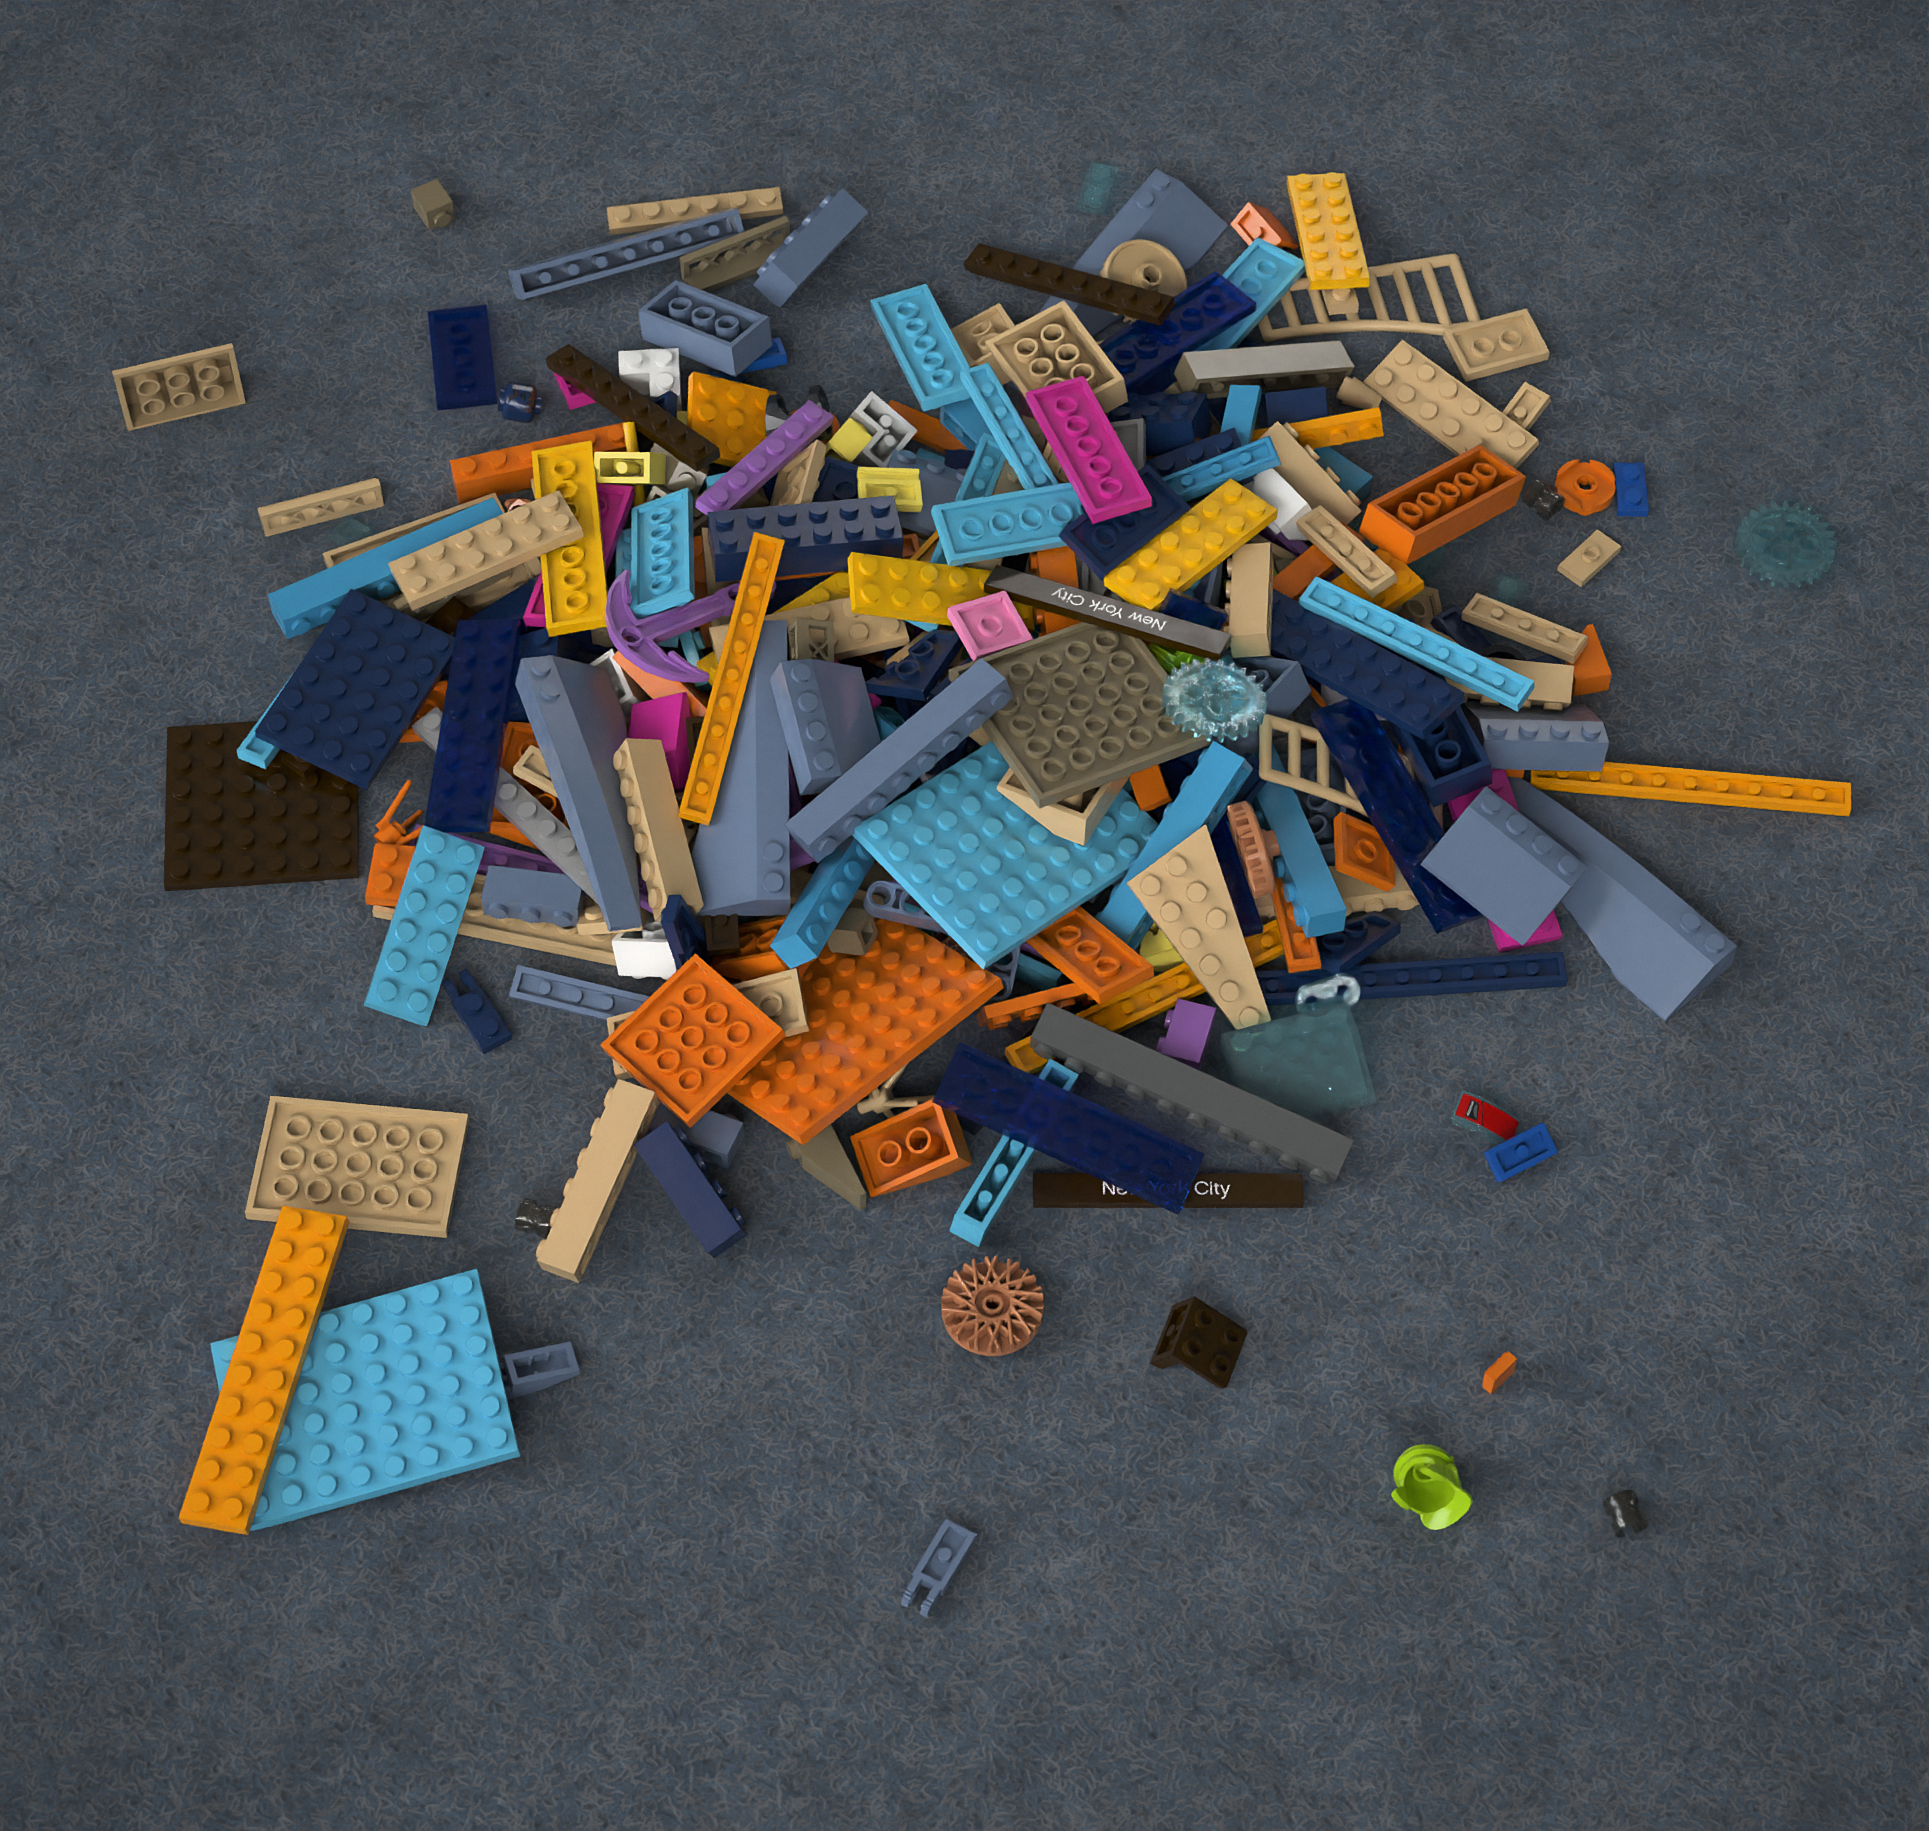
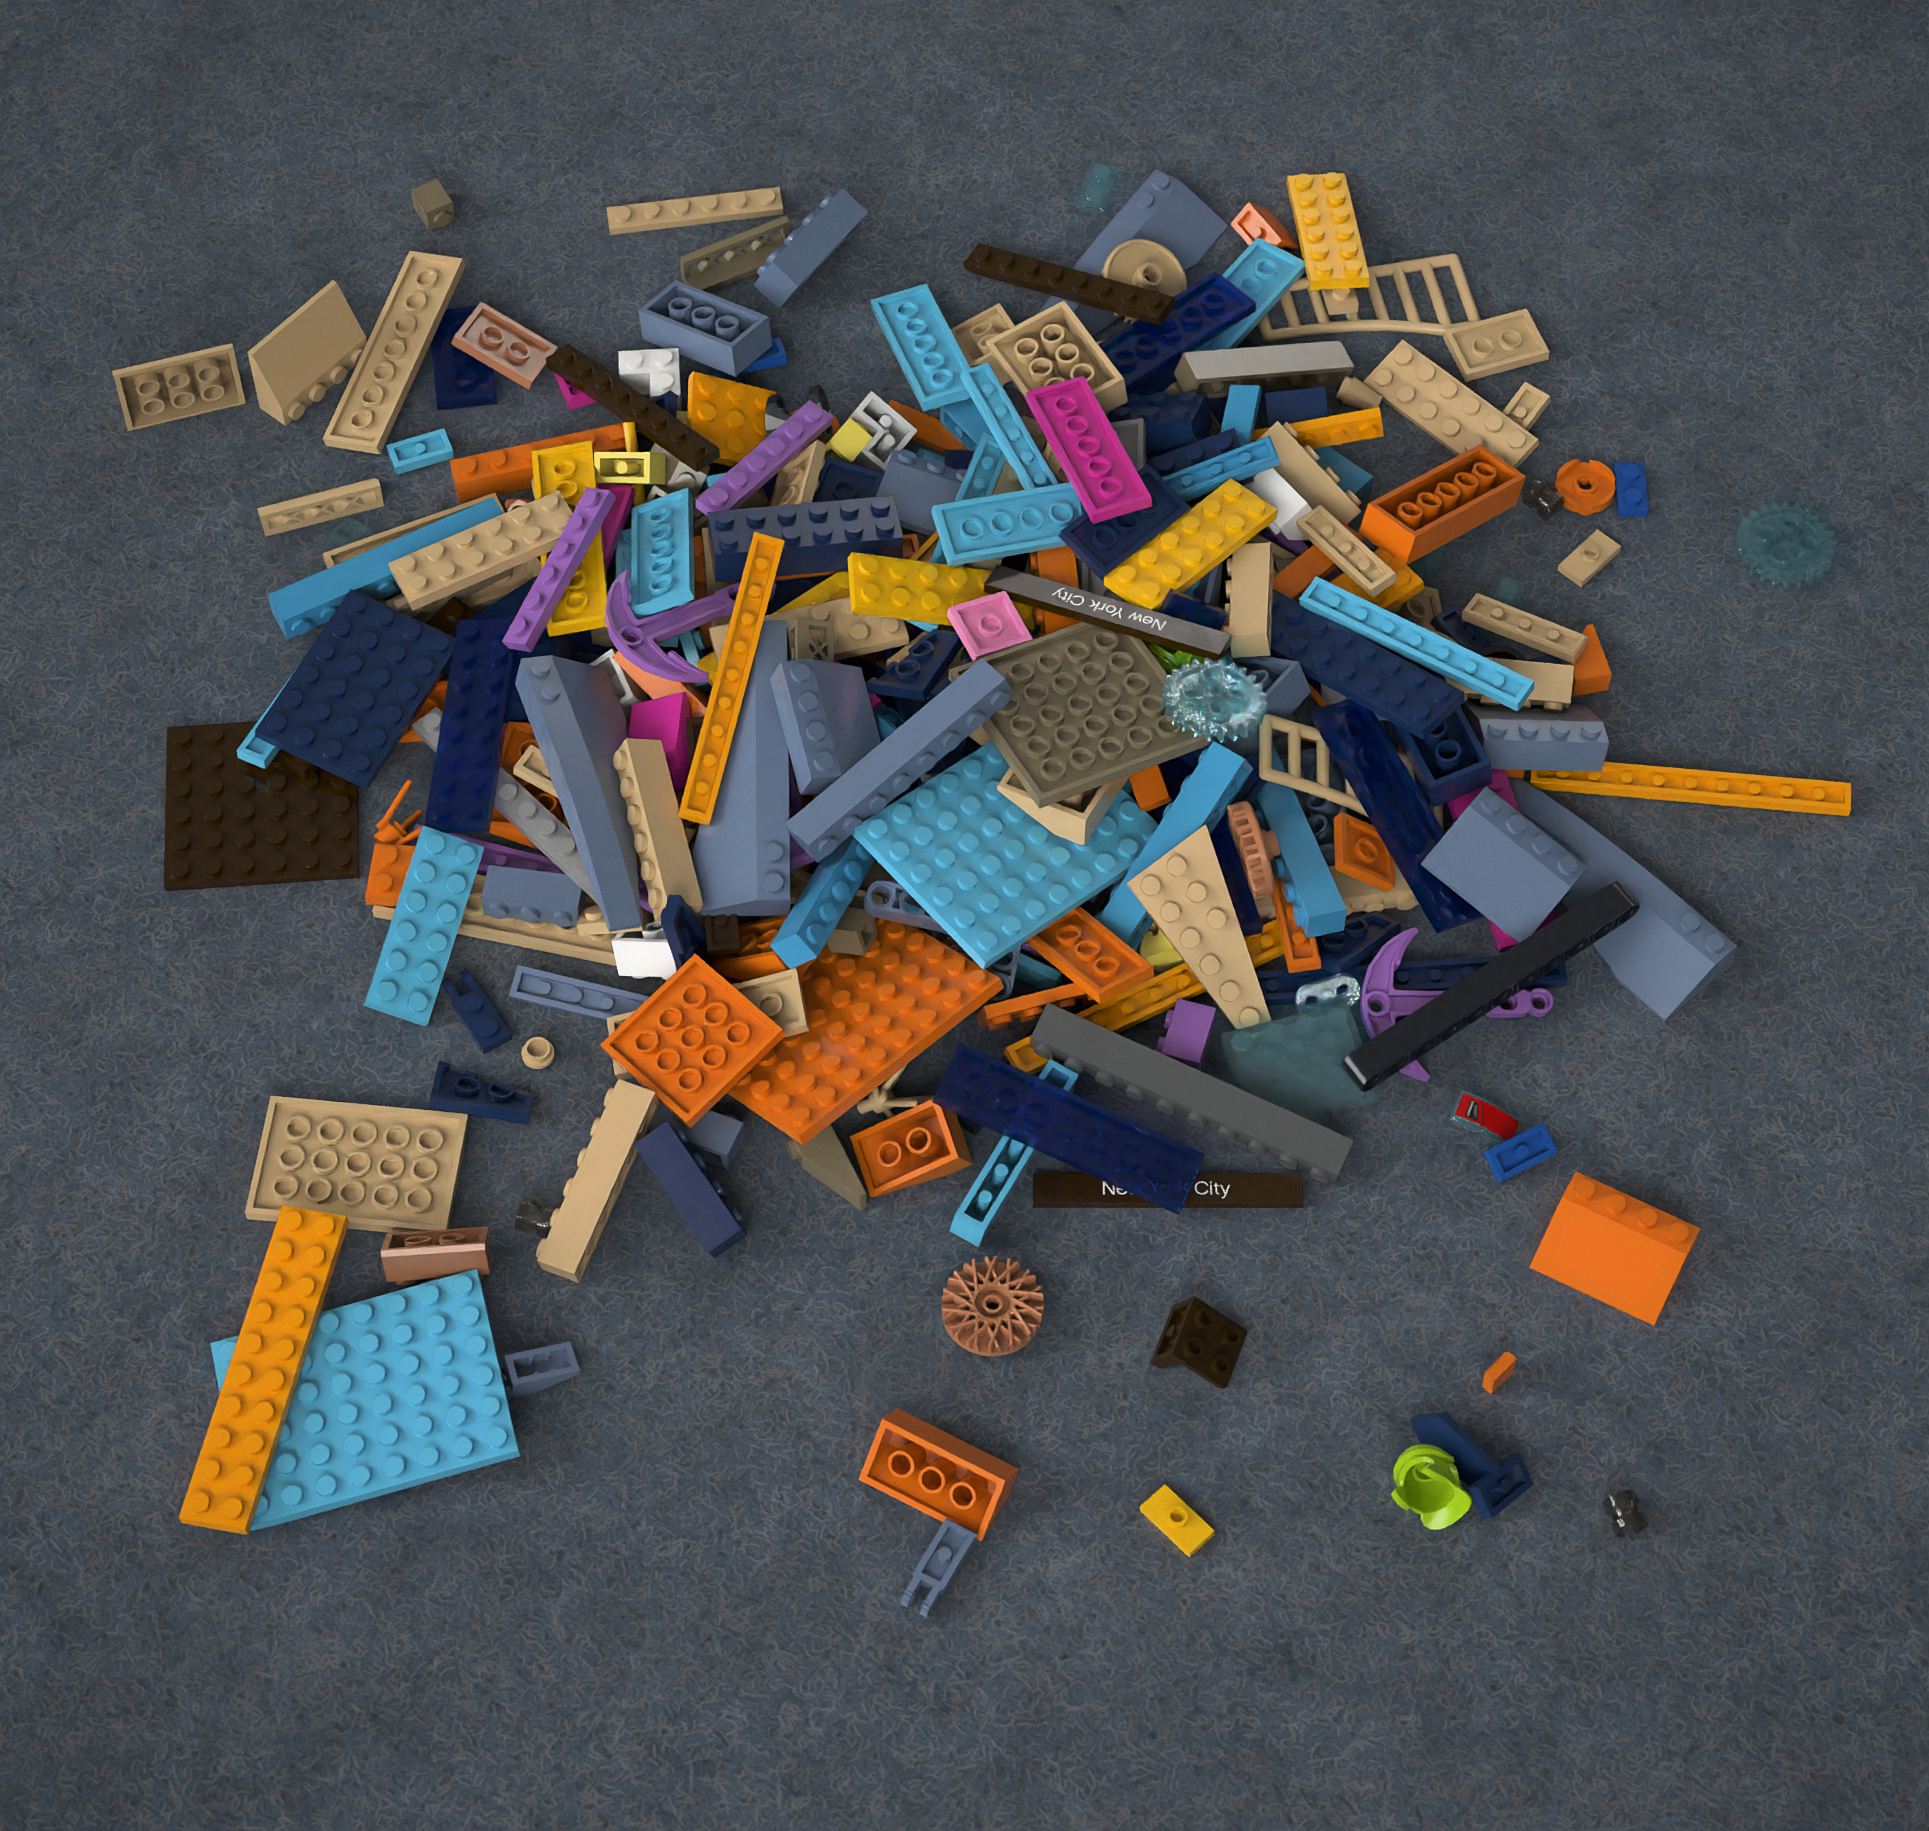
(306, 355): none -> tan slope
(394, 352): none -> tan plate
(420, 451): none -> medium azure plate
(435, 1254): none -> nougat slope
(471, 1096): none -> dark blue wing
(504, 345): none -> nougat plate
(519, 402): dark blue head -> none
(538, 1053): none -> tan plate
(559, 569): none -> medium lavender plate
(624, 253): sand blue brick -> none
(900, 482): light yellow plate -> none
(937, 1473): none -> orange slope
(1177, 1520): none -> yellow plate
(1400, 1003): none -> medium lavender piece
(1489, 986): none -> black beam
(1489, 1482): none -> dark blue piece
(1615, 1248): none -> orange slope

